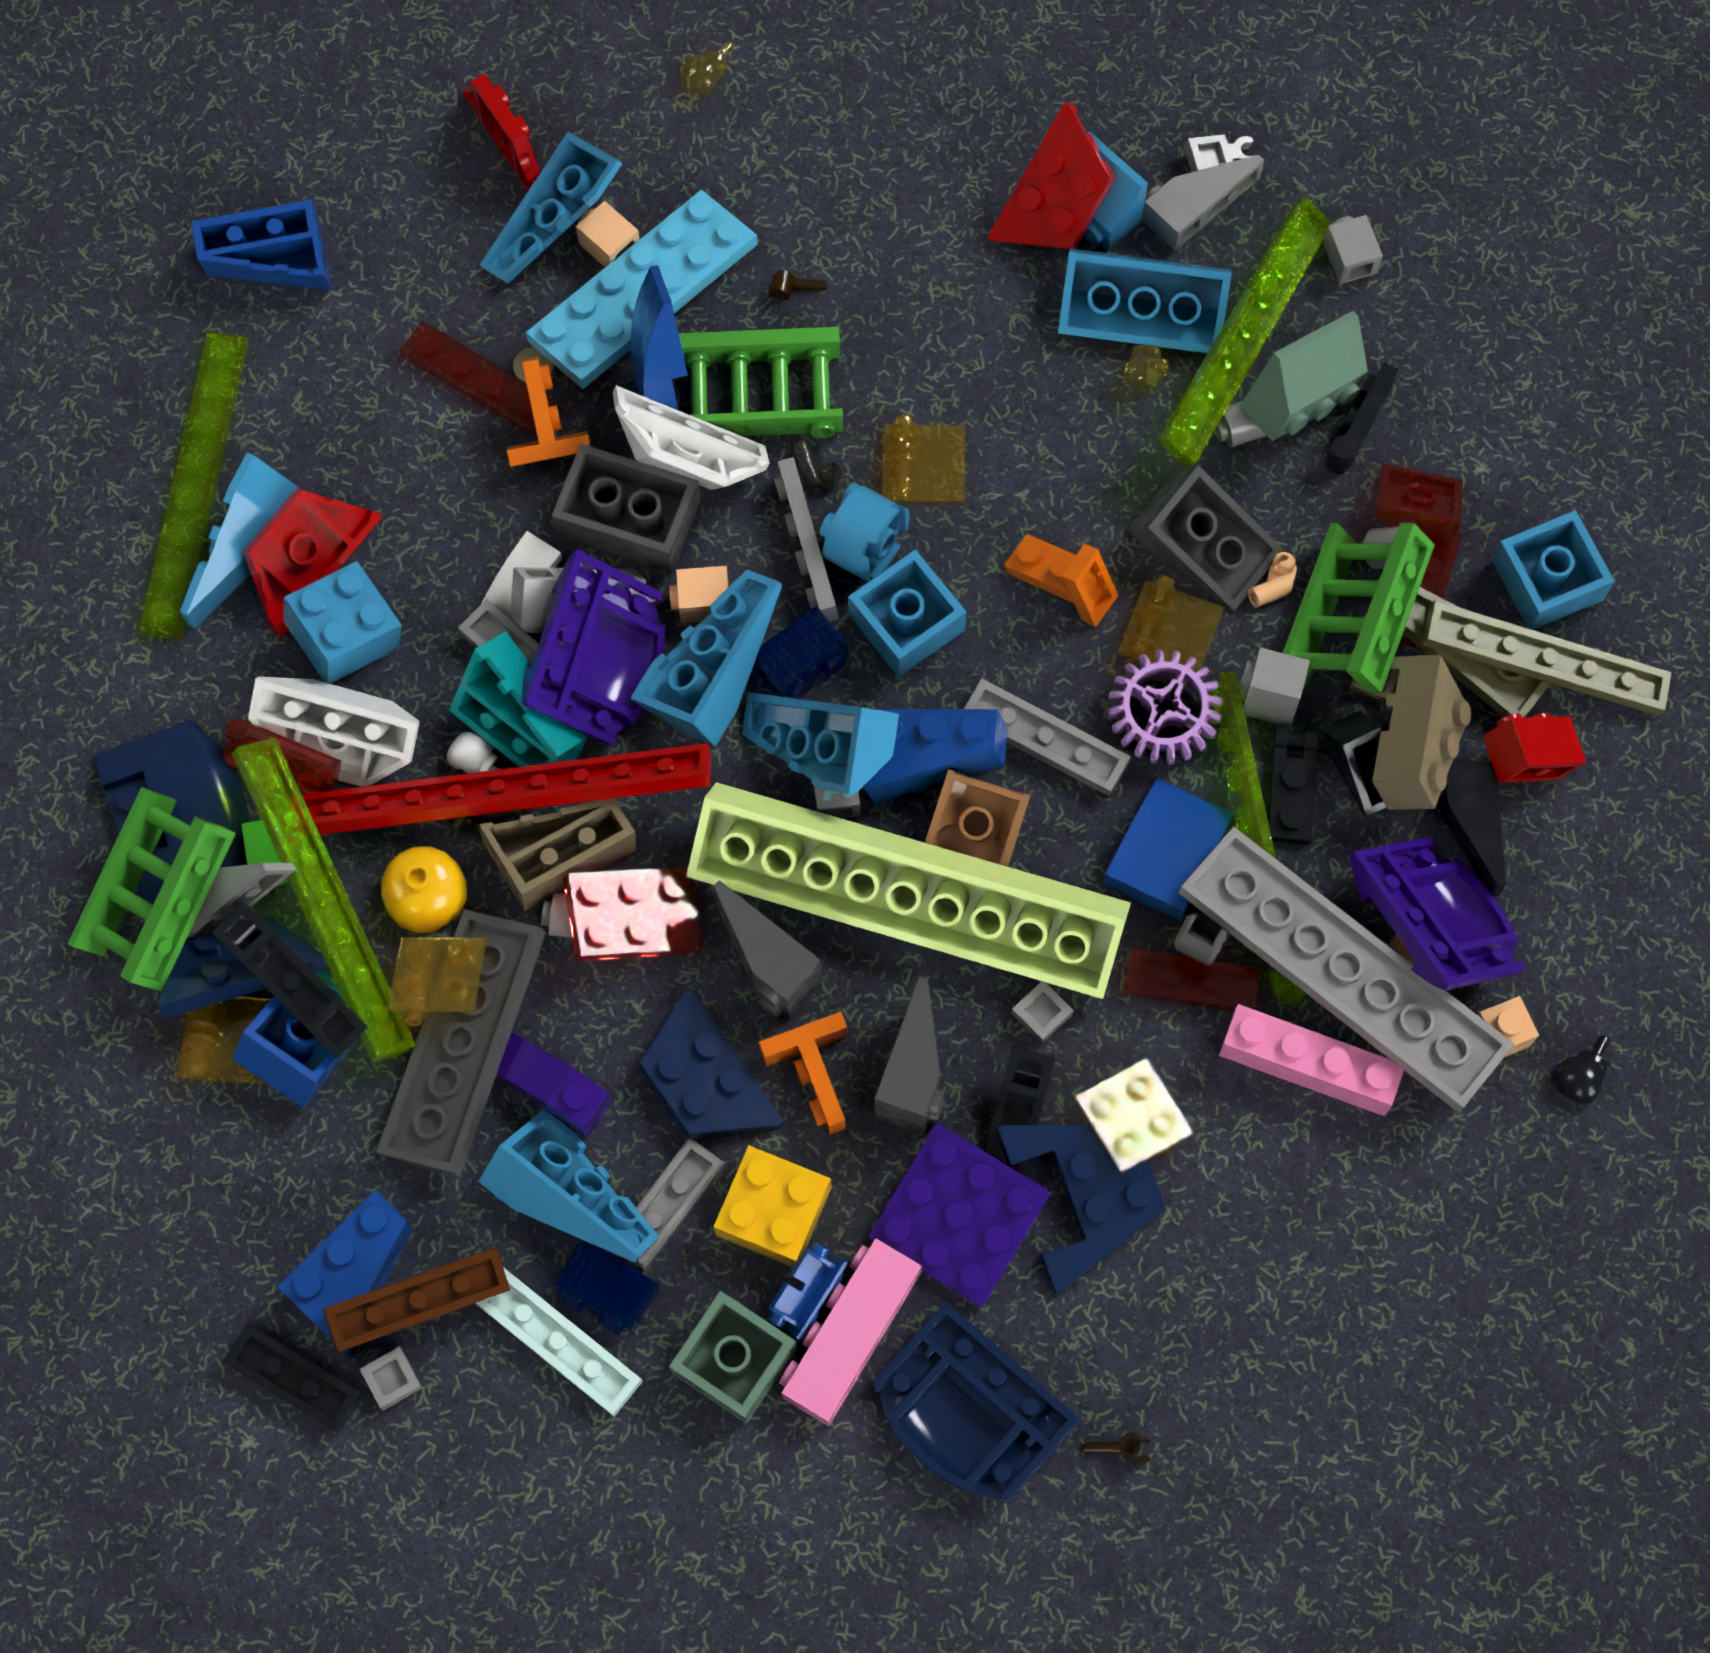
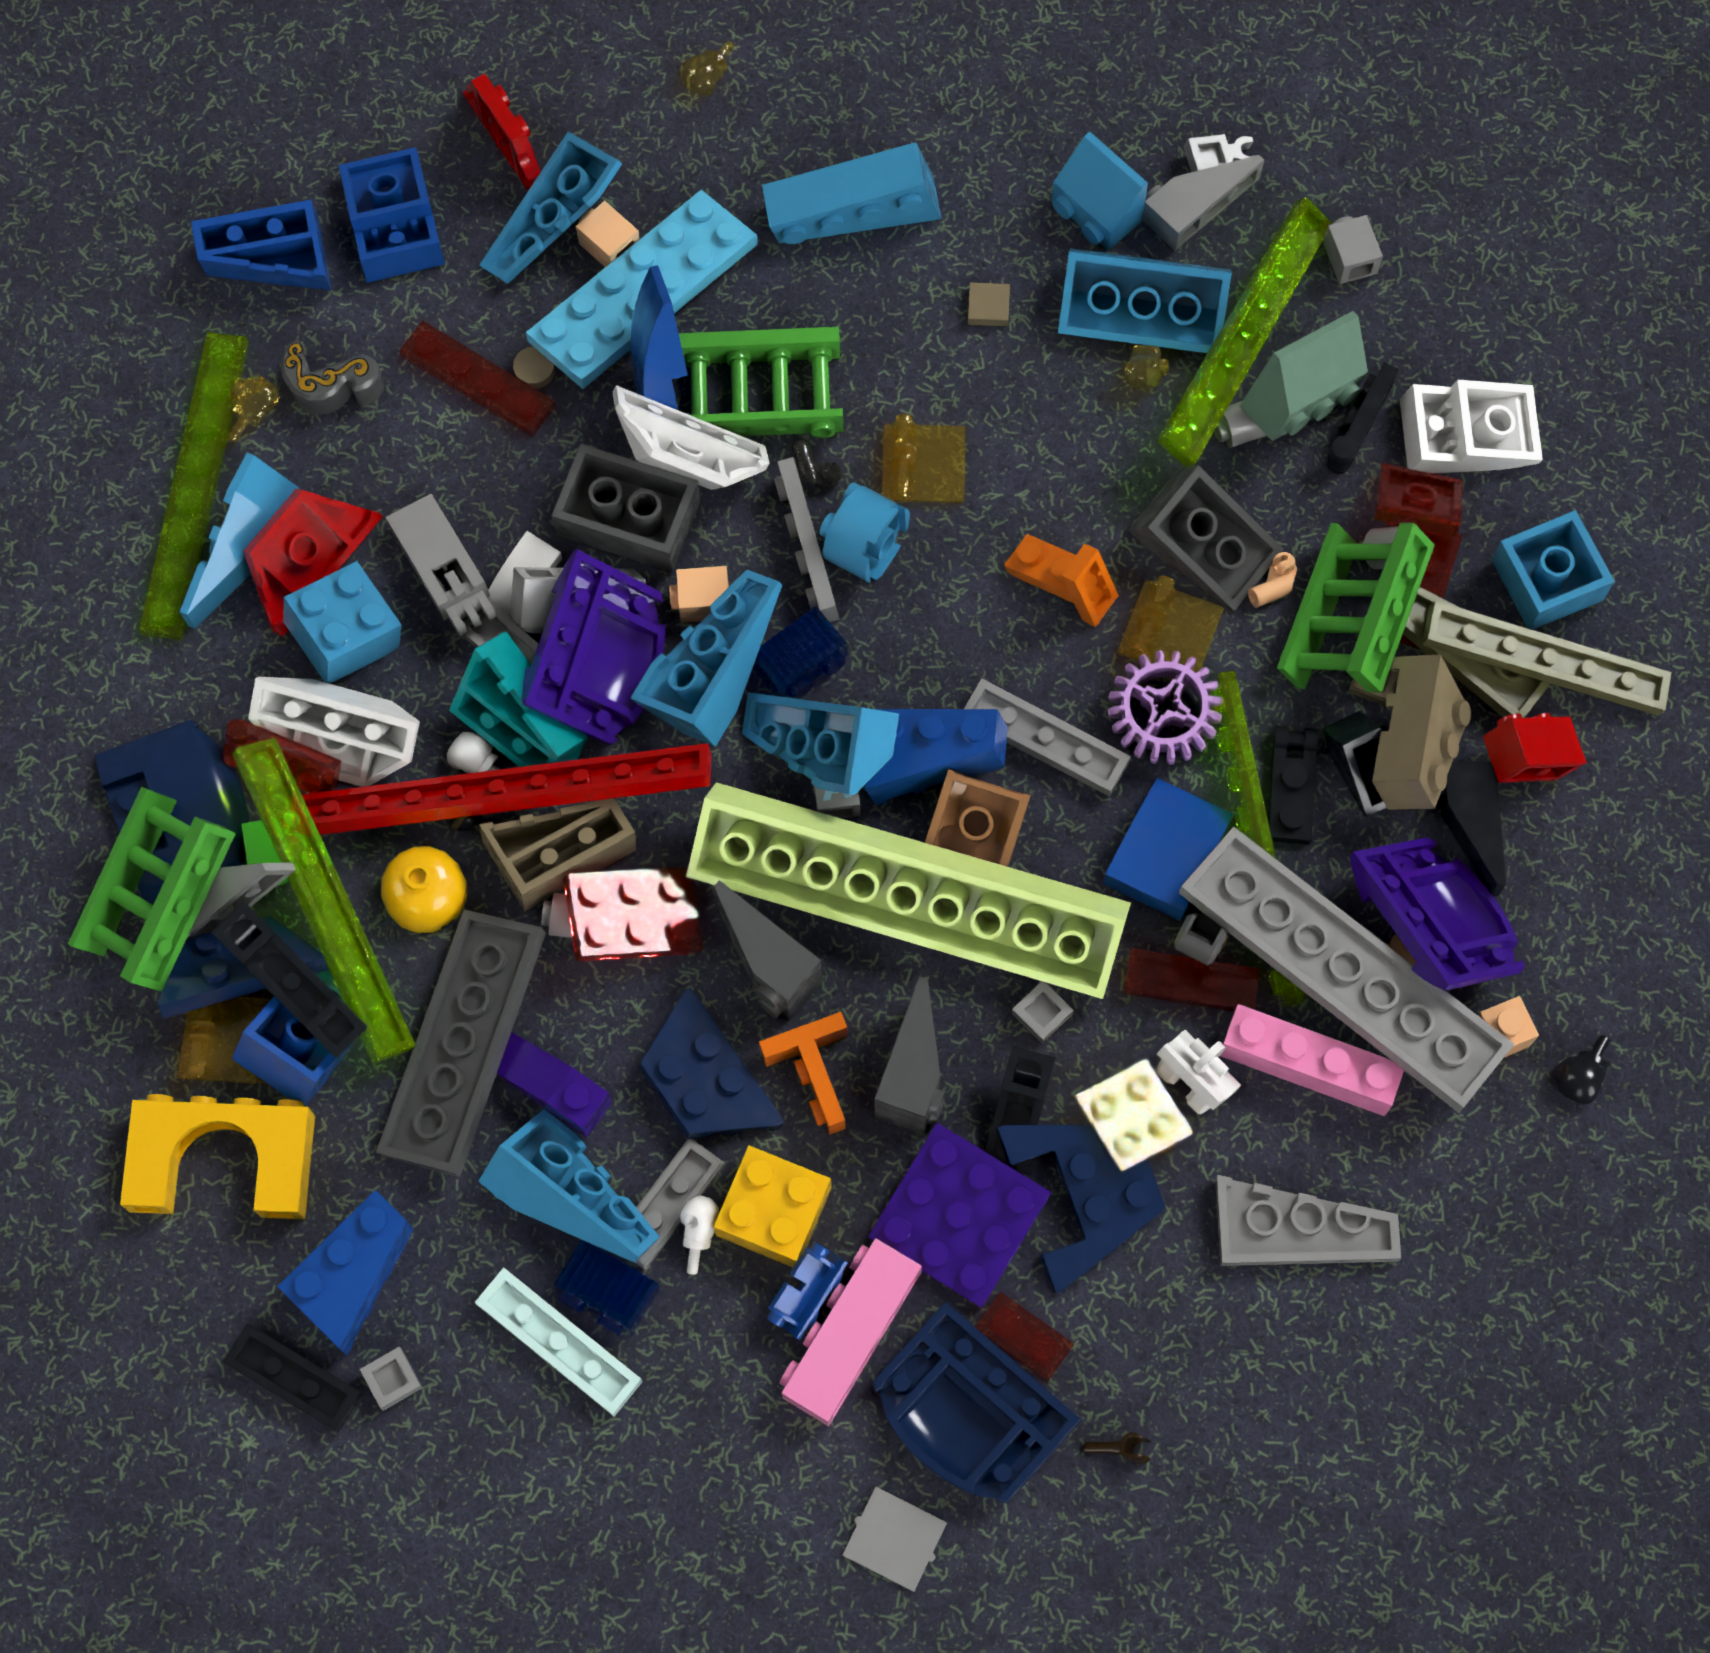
(165, 1129): none -> yellow arch
(253, 402): none -> clear yellow piece
(331, 386): none -> dark grey animal
(391, 215): none -> blue slope
(416, 1299): reddish brown plate -> none
(432, 545): none -> light grey hinge
(436, 976): clear yellow hinge -> none
(546, 421): orange bracket -> none
(699, 1220): none -> white piece
(733, 1357): sand green brick -> none
(784, 282): dark brown hand -> none
(853, 196): none -> dark azure wedge
(894, 1539): none -> light grey piece
(907, 613): dark azure brick -> none
(988, 304): none -> dark tan tile
(1024, 1337): none -> clear red plate
(1057, 189): red wing -> none
(1199, 1069): none -> white hips
(1273, 686): light grey brick -> none
(1289, 1228): none -> light grey wing
(1470, 427): none -> white slope

